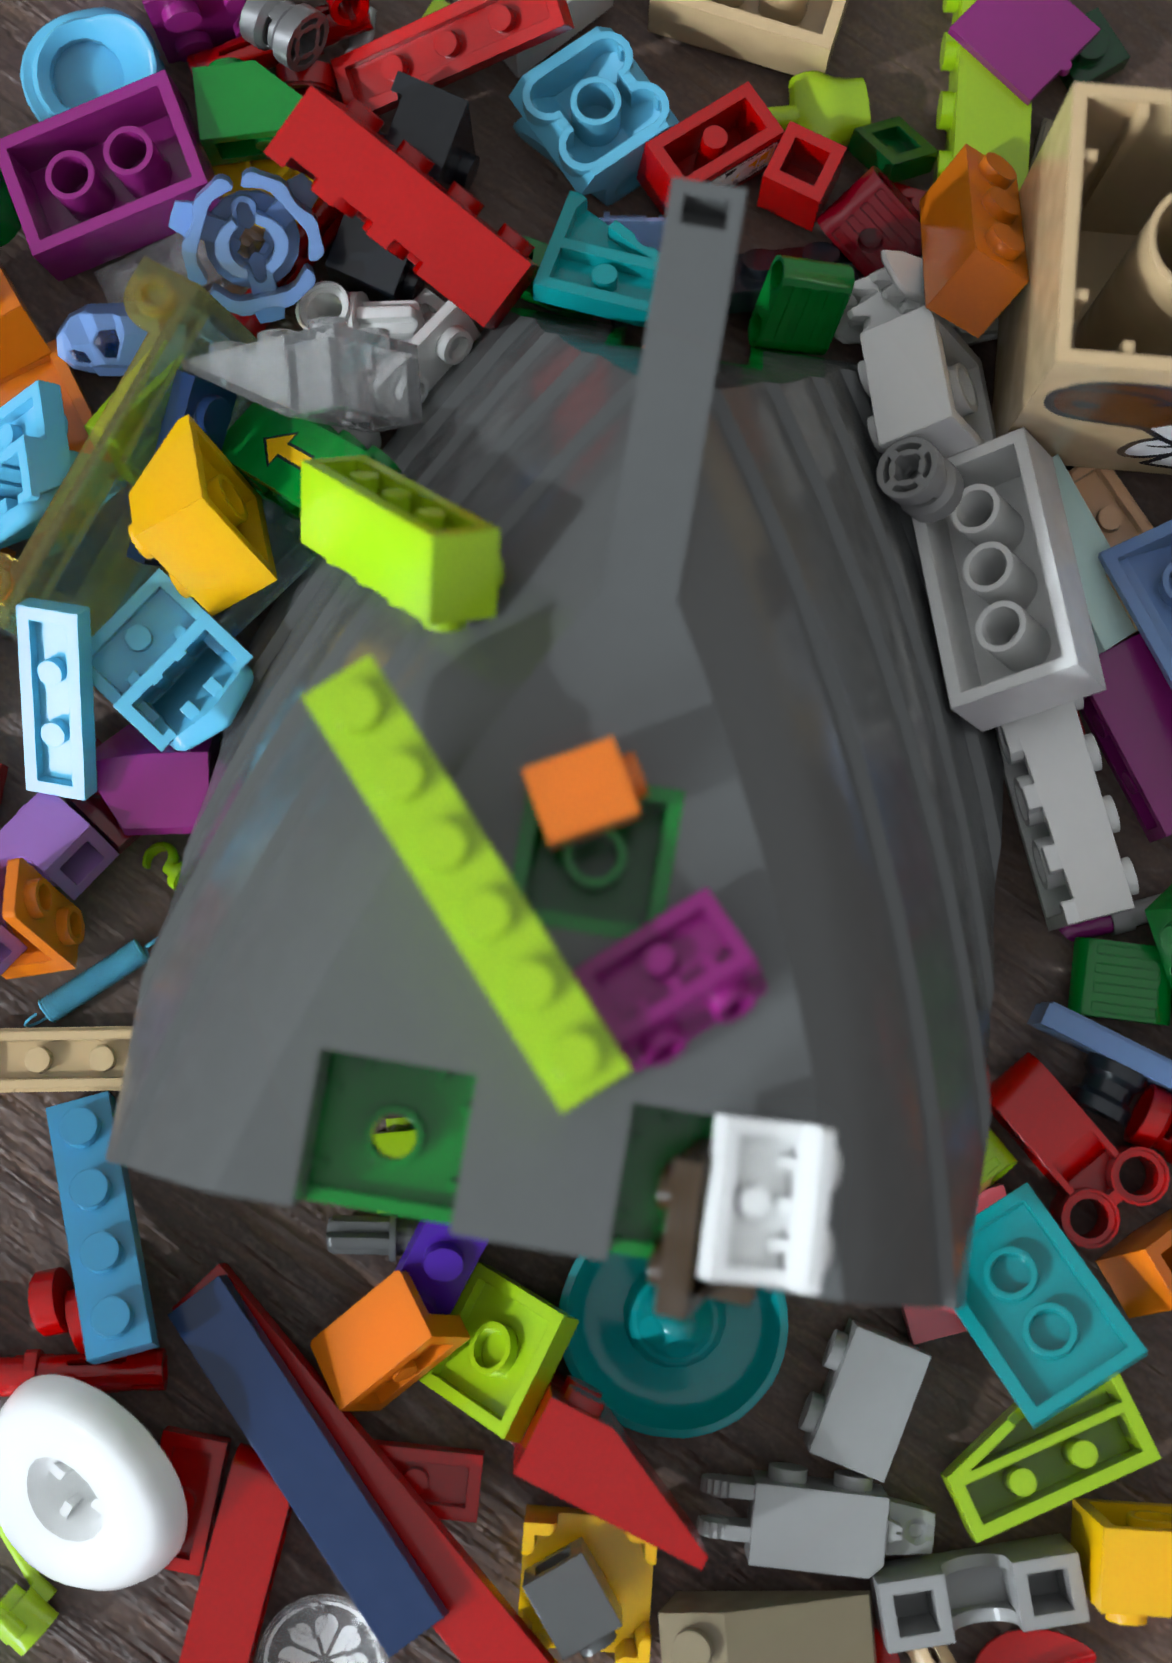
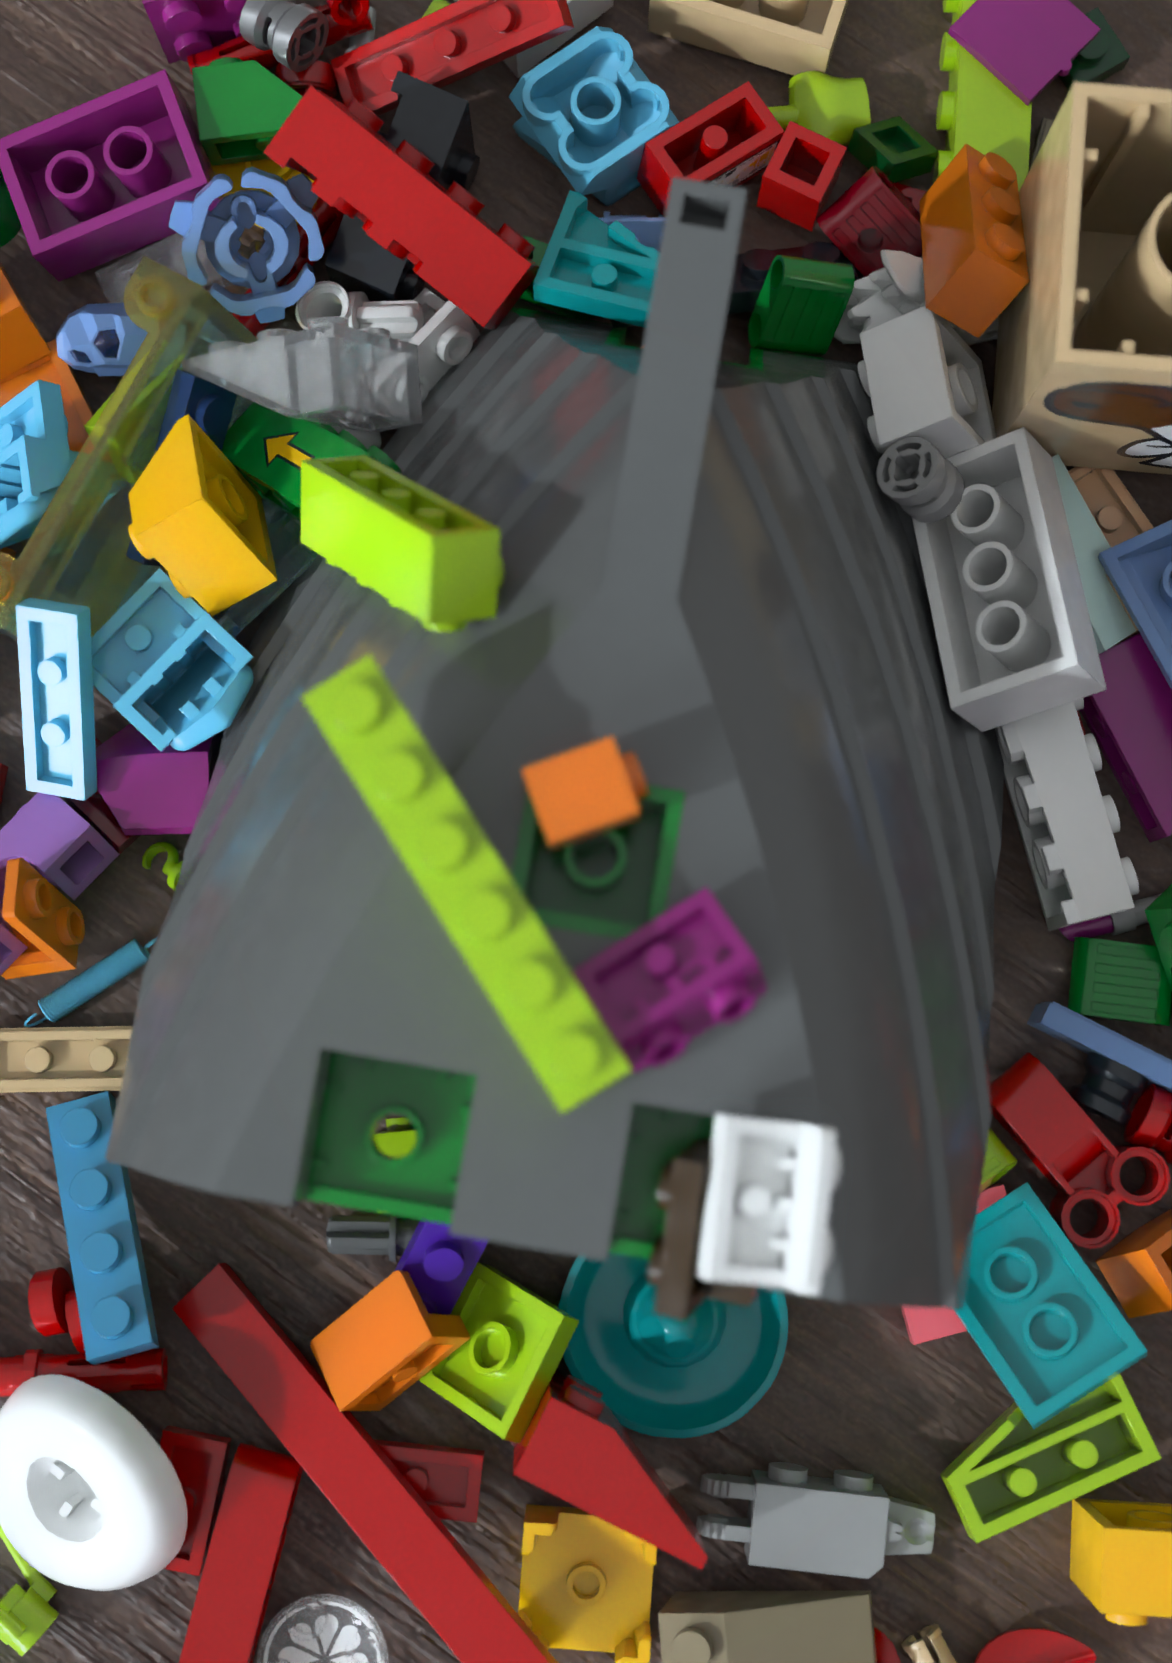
(85, 58): medium azure piece -> none
(308, 1465): dark blue tile -> none
(573, 1600): dark grey brick -> none
(863, 1398): light grey brick -> none
(1016, 1581): light grey arch -> none

